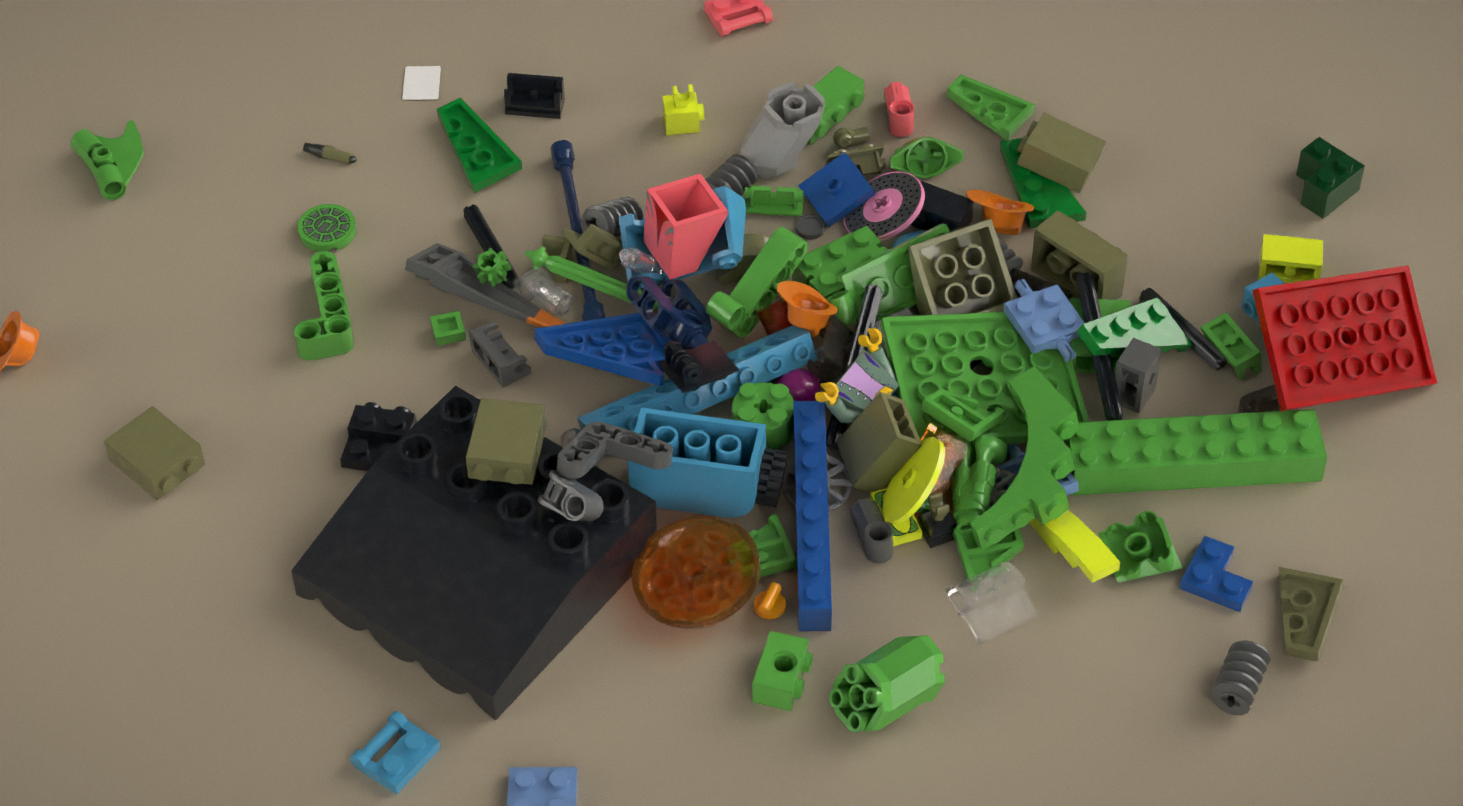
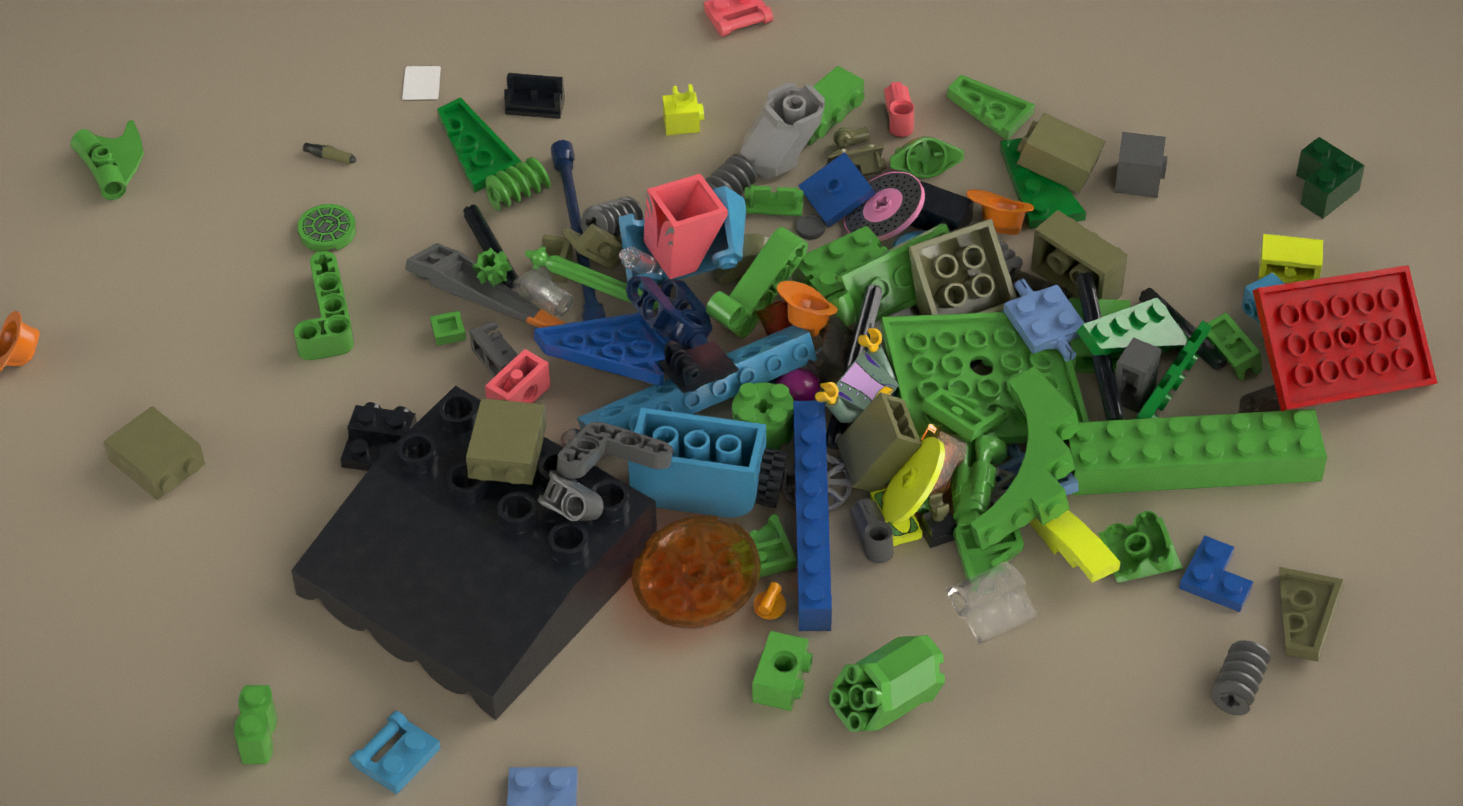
(255, 724): none -> bright green brick
(514, 181): none -> bright green piece
(520, 380): none -> coral brick
(1140, 164): none -> dark grey head
(1173, 377): none -> green wing

